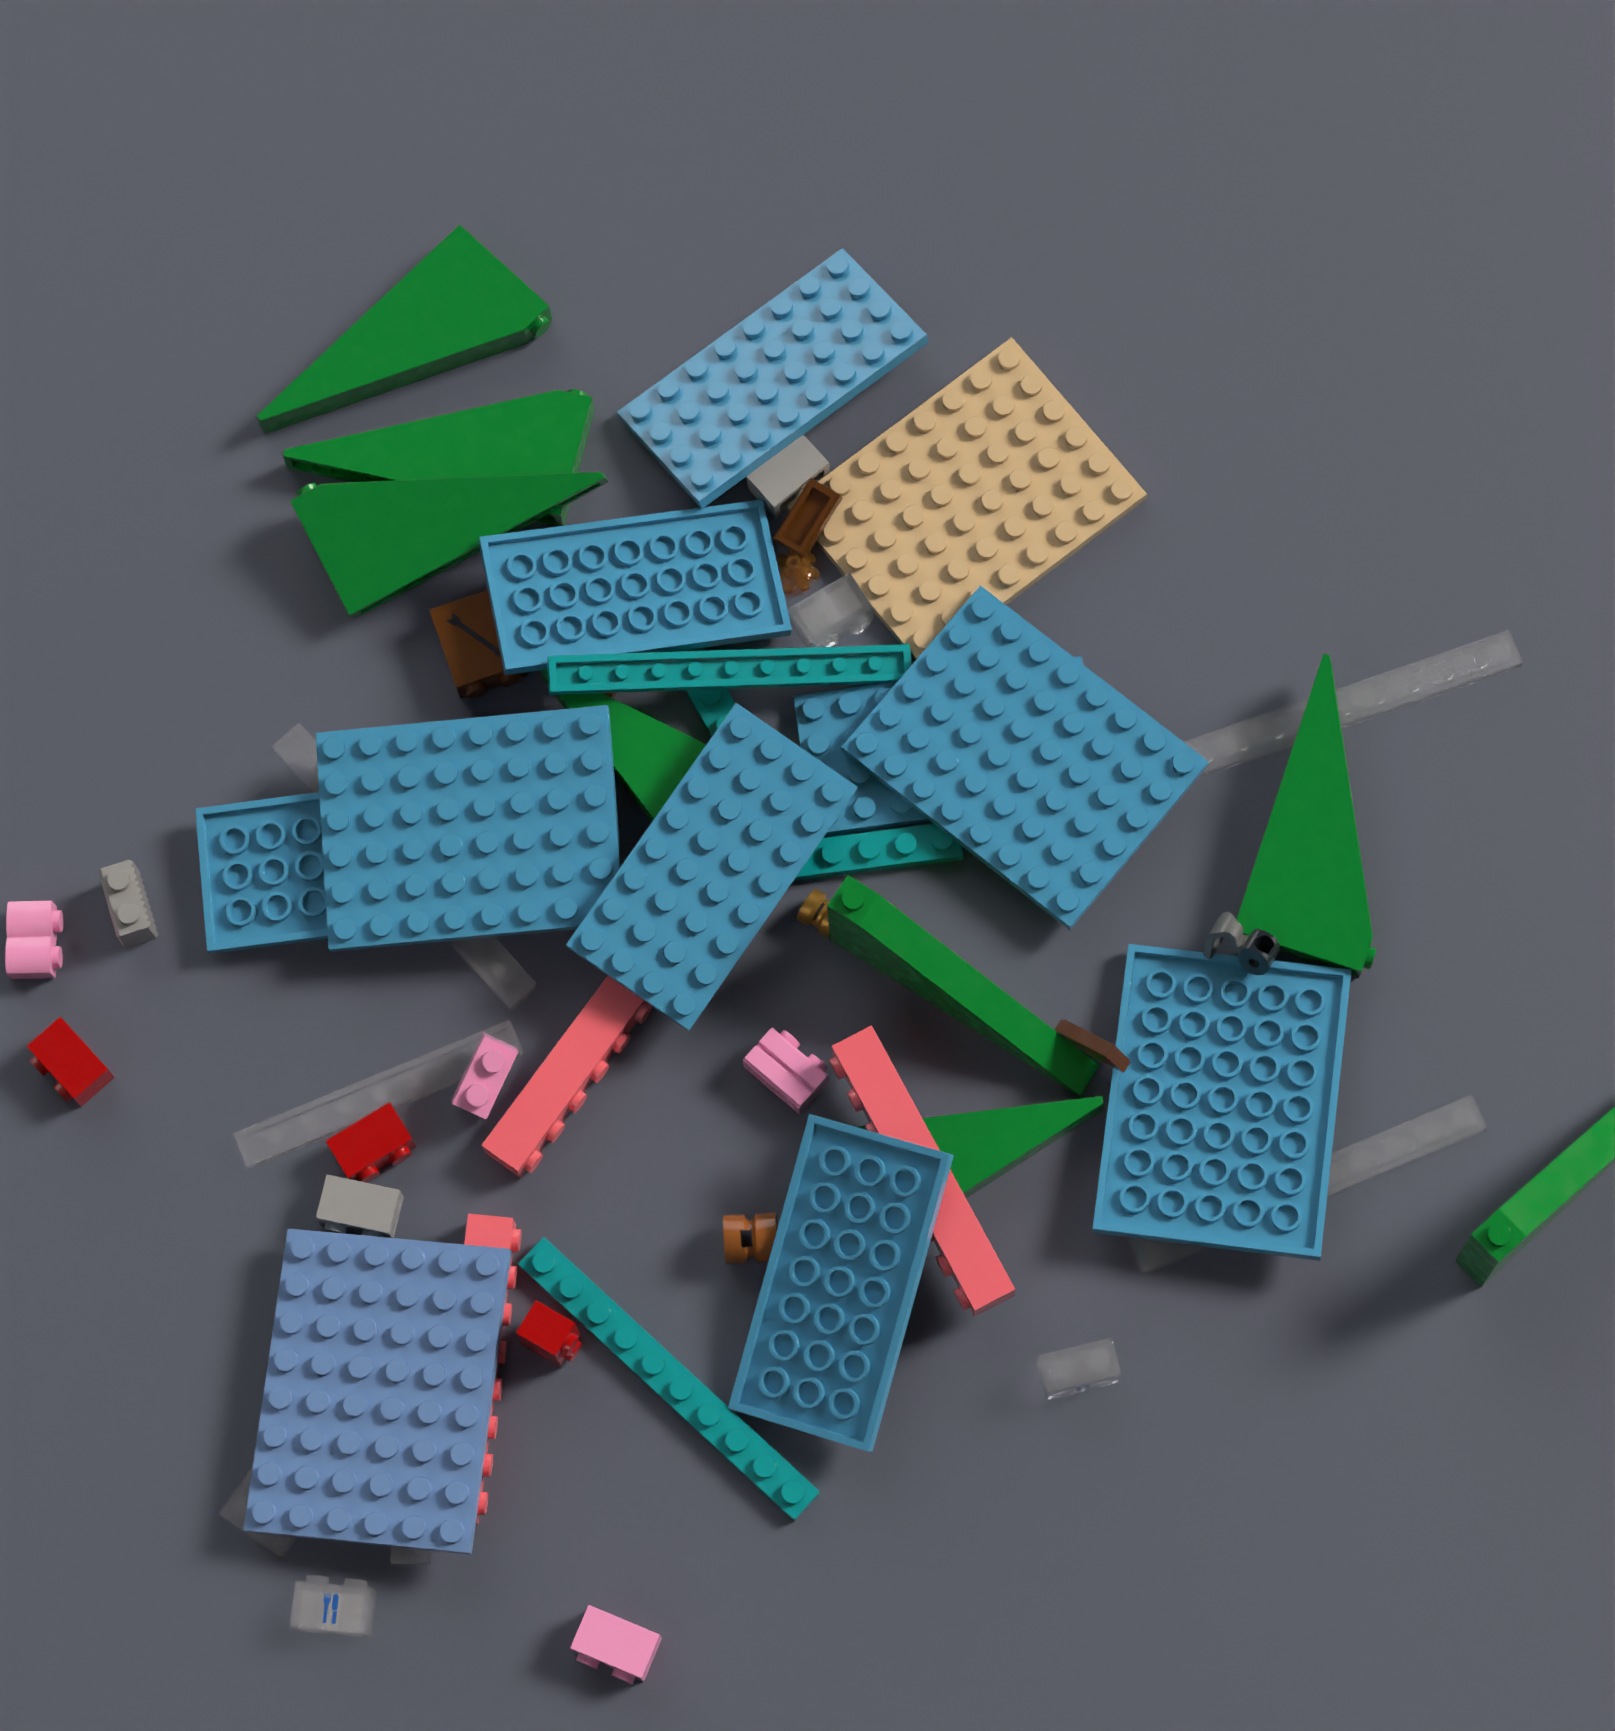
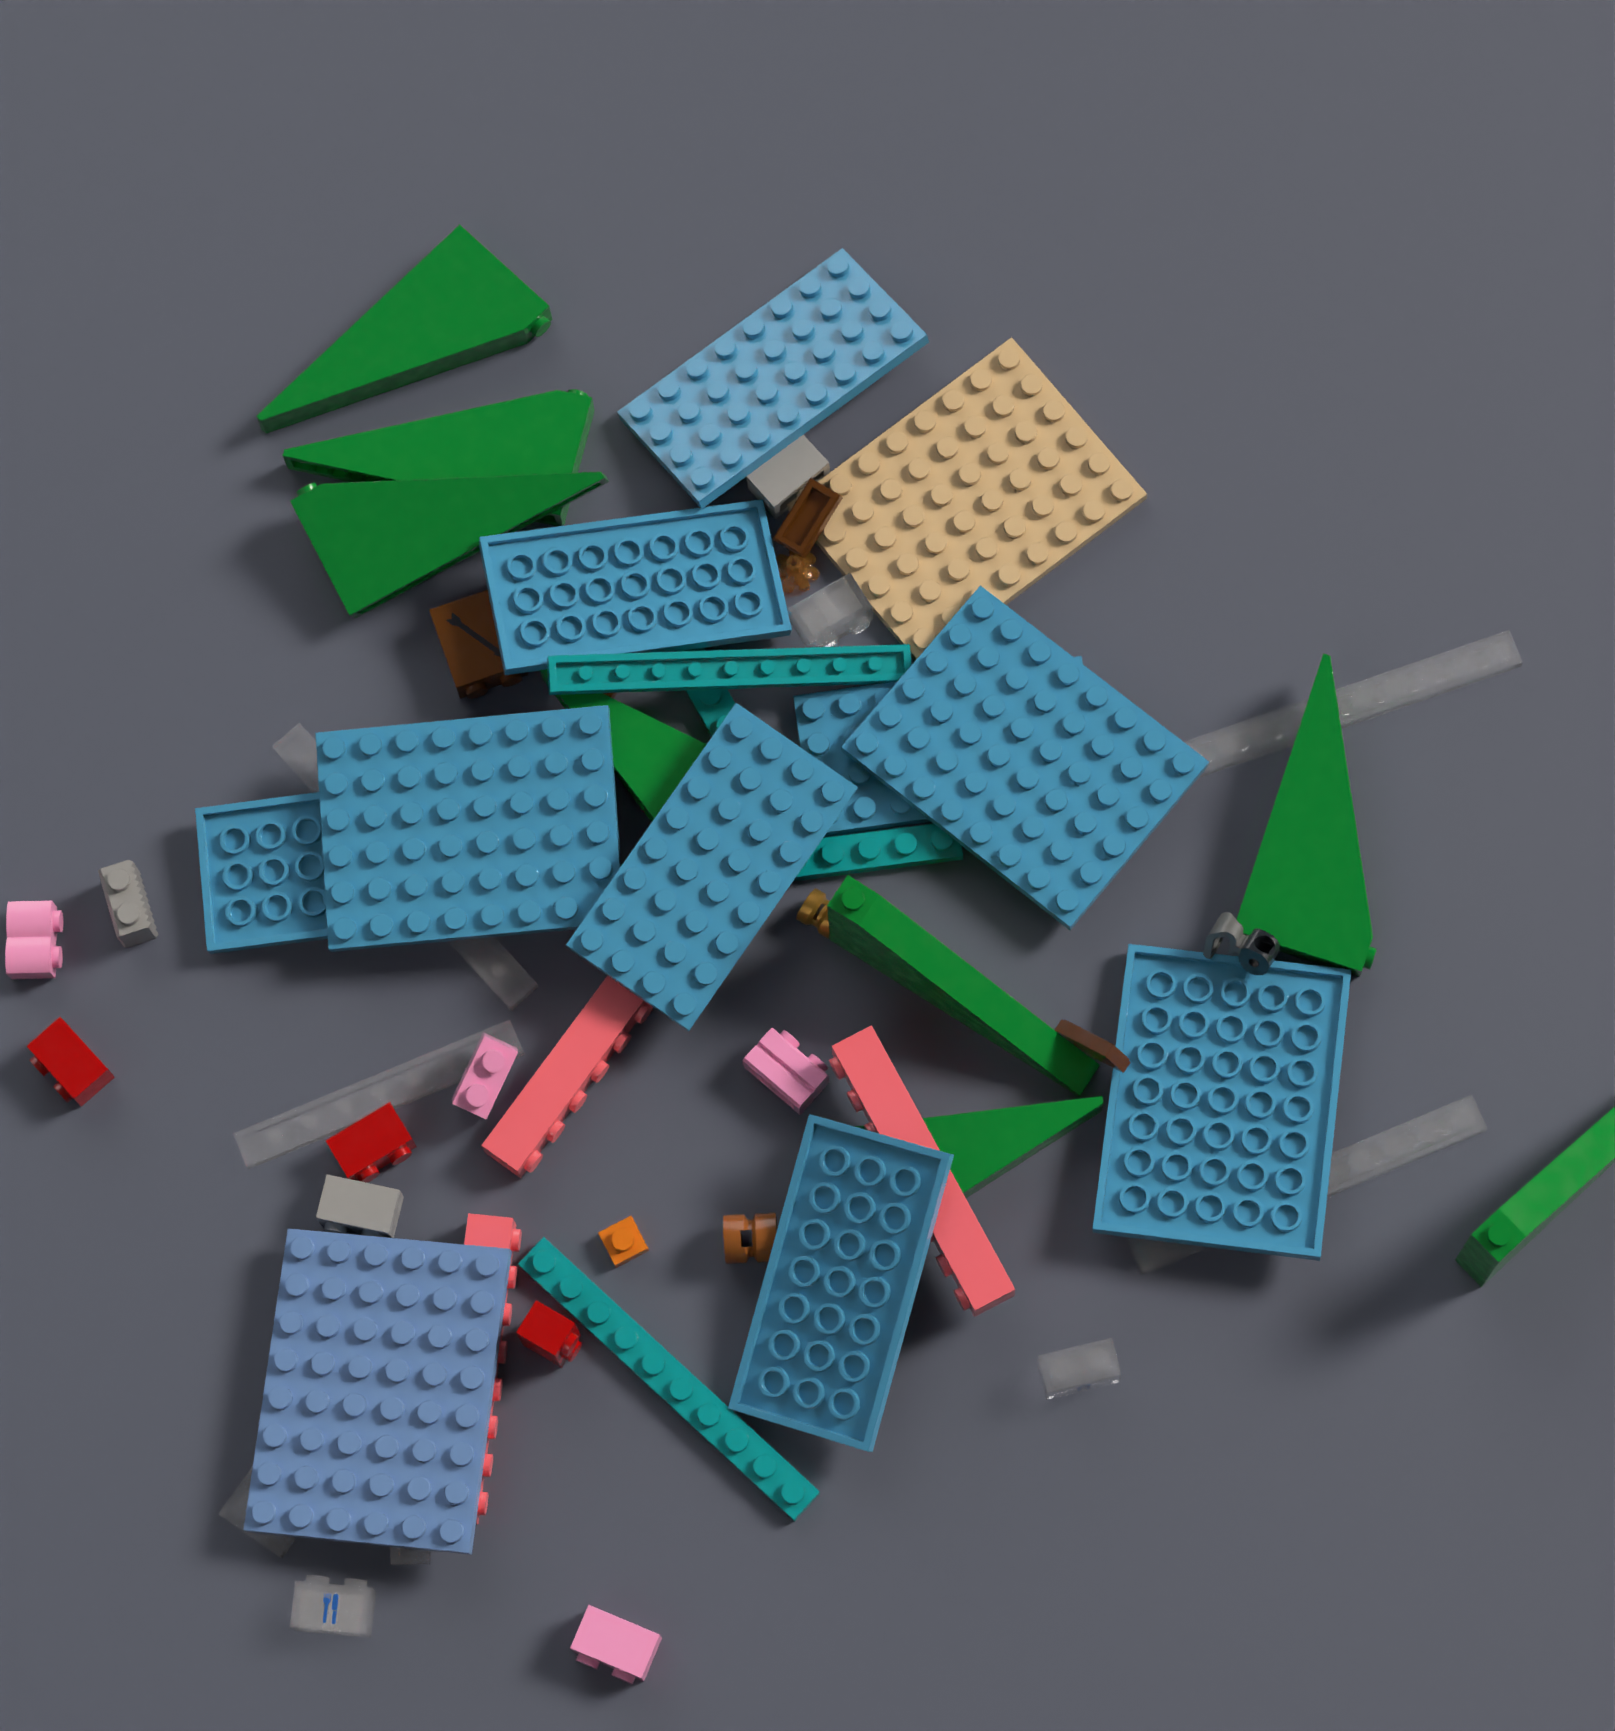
(623, 1241): none -> orange plate

